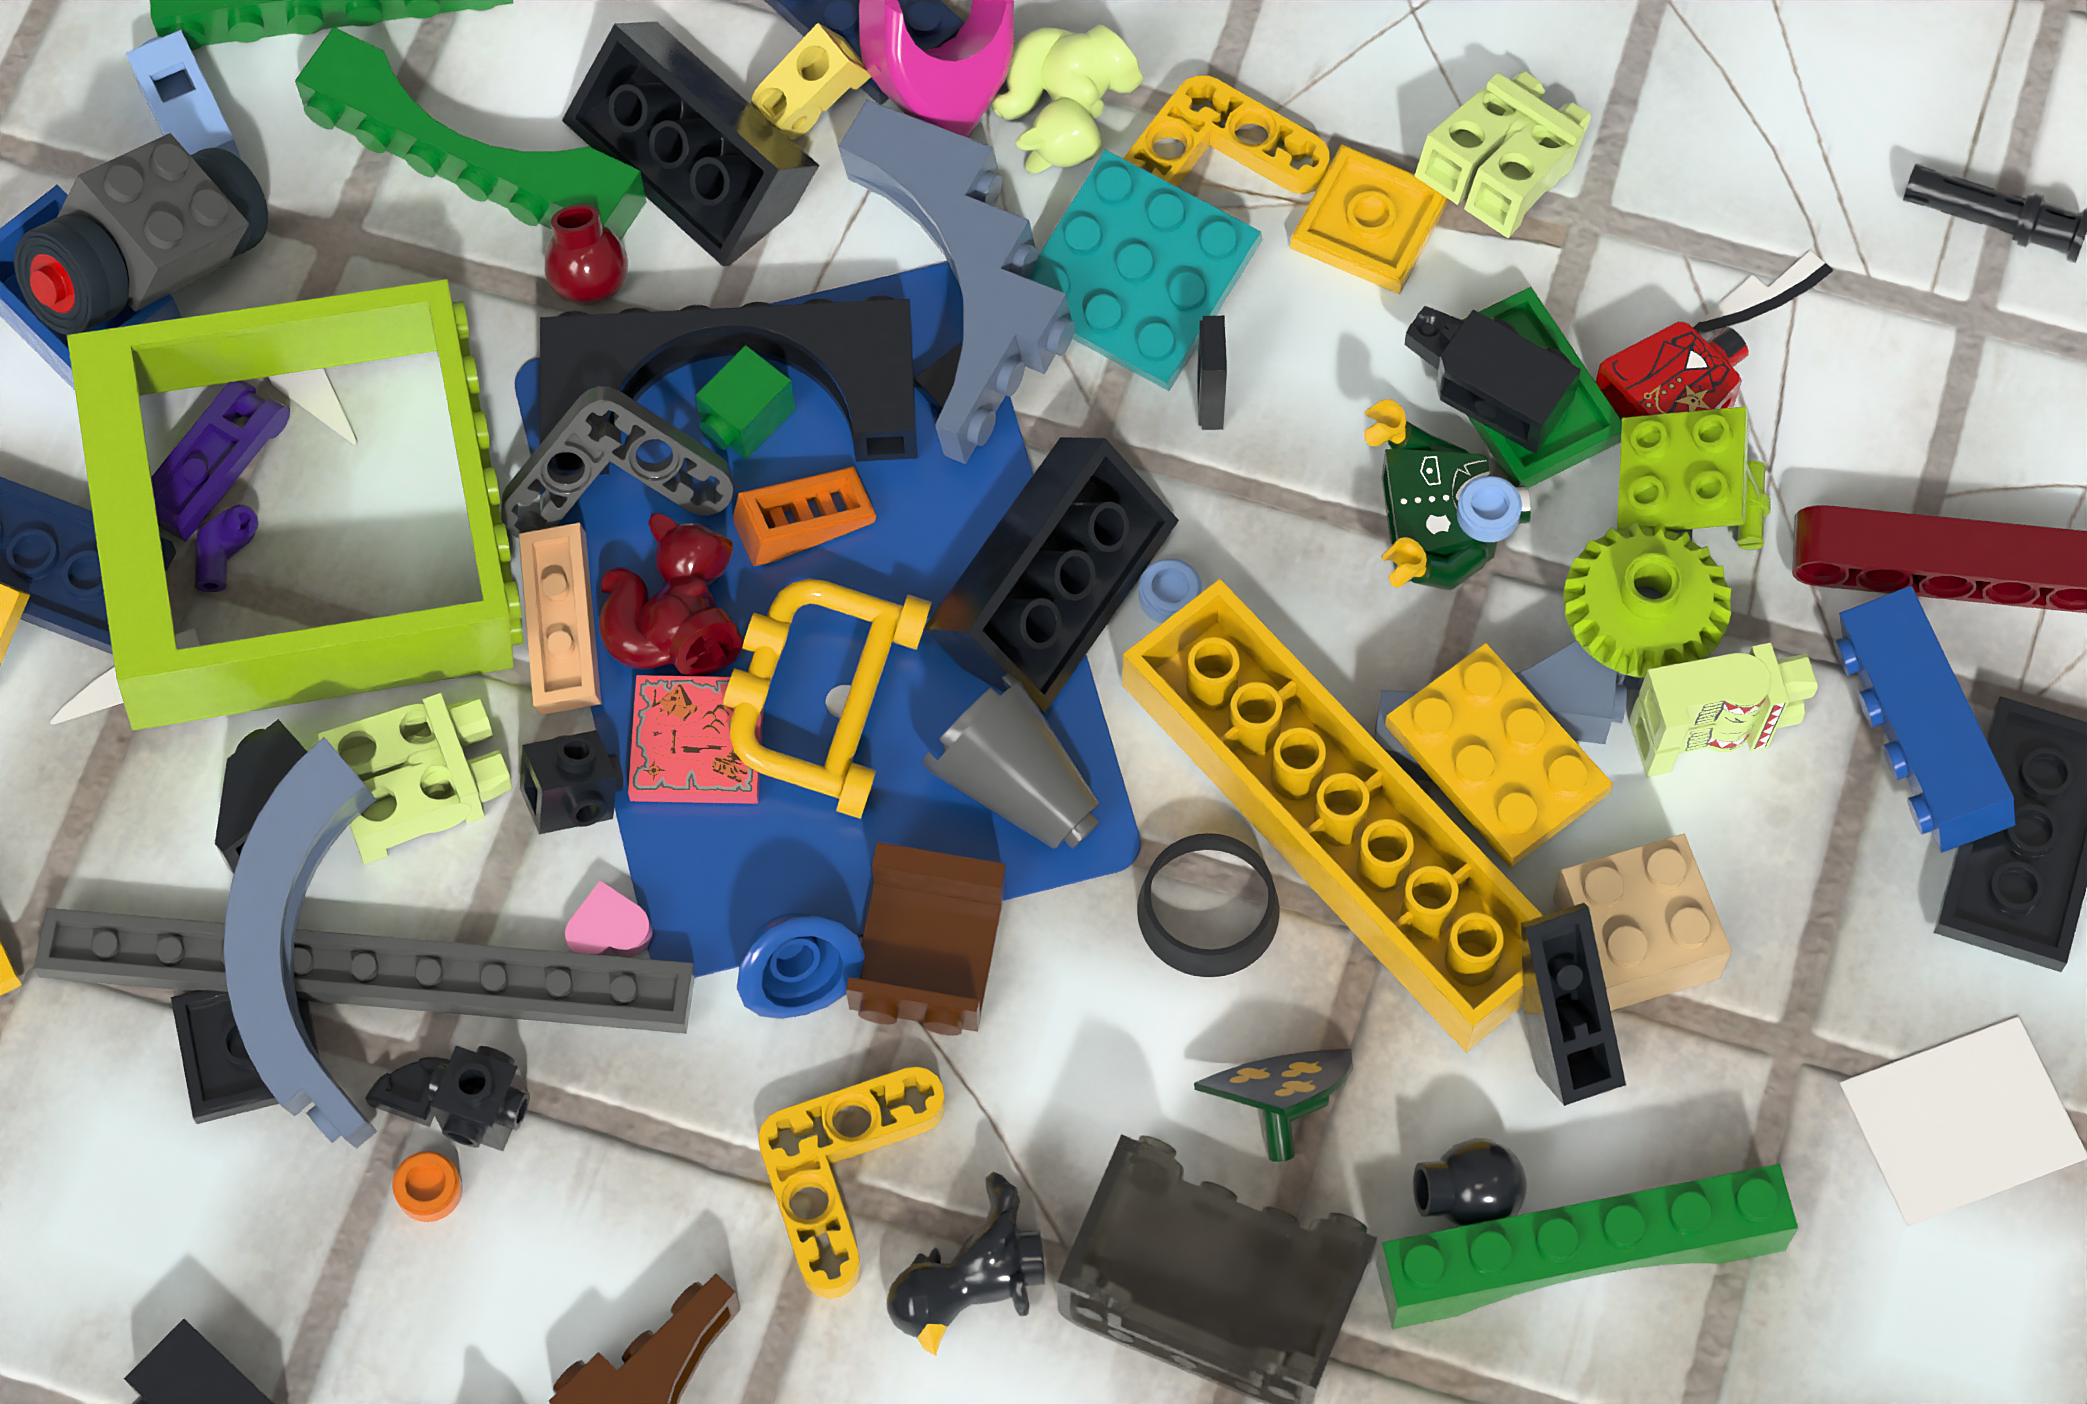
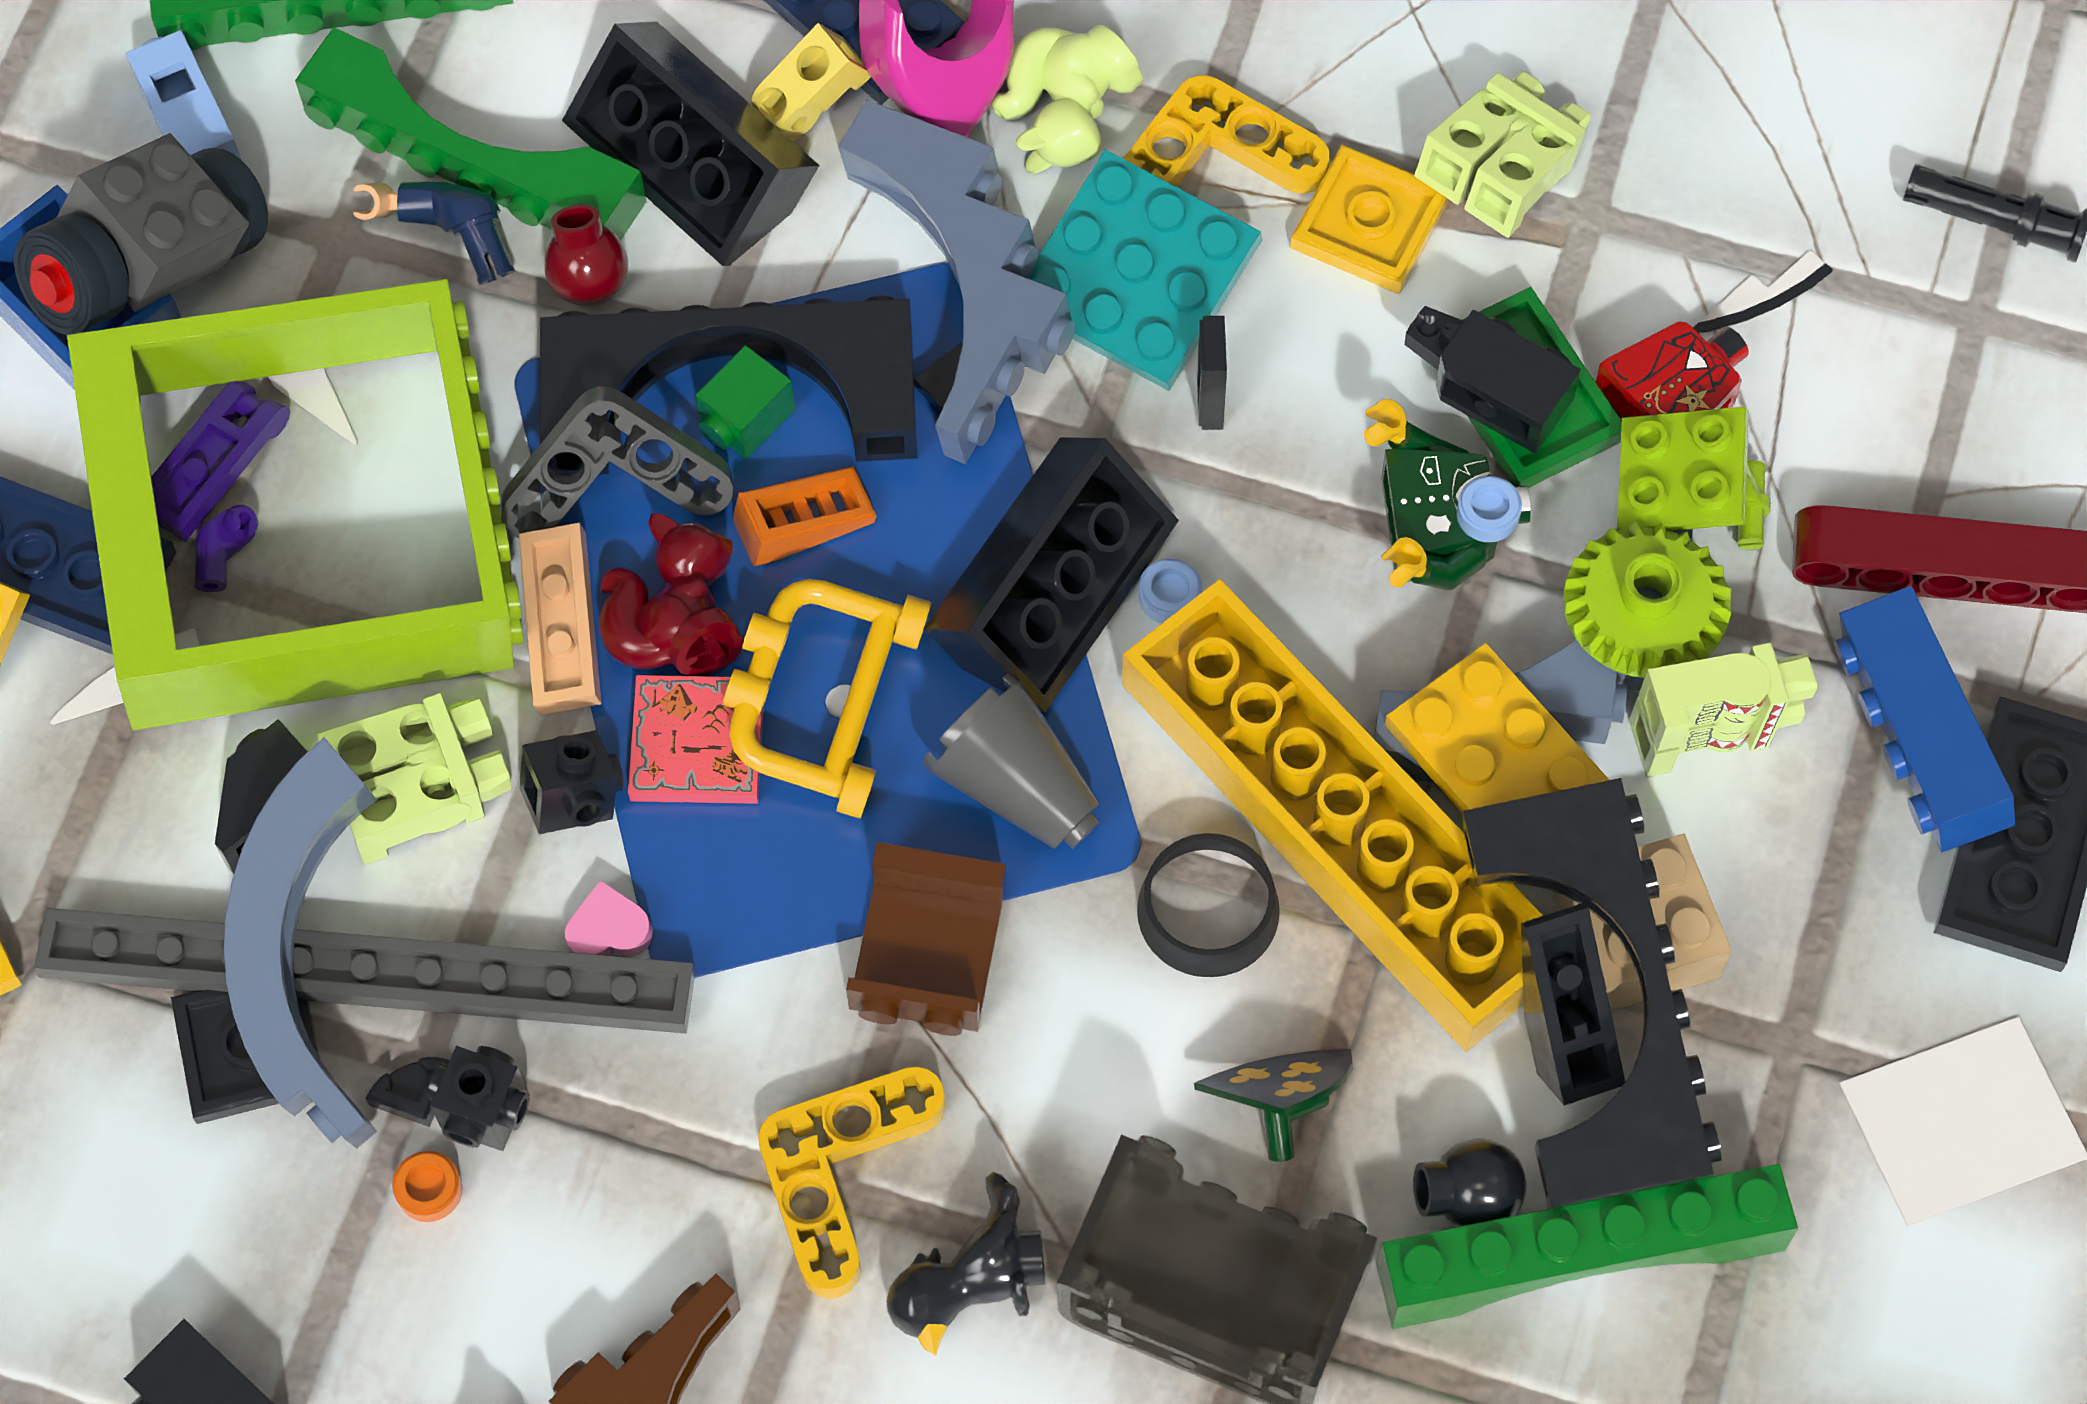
(454, 210): none -> dark blue arm
(798, 965): blue hat -> none
(1587, 850): none -> black arch

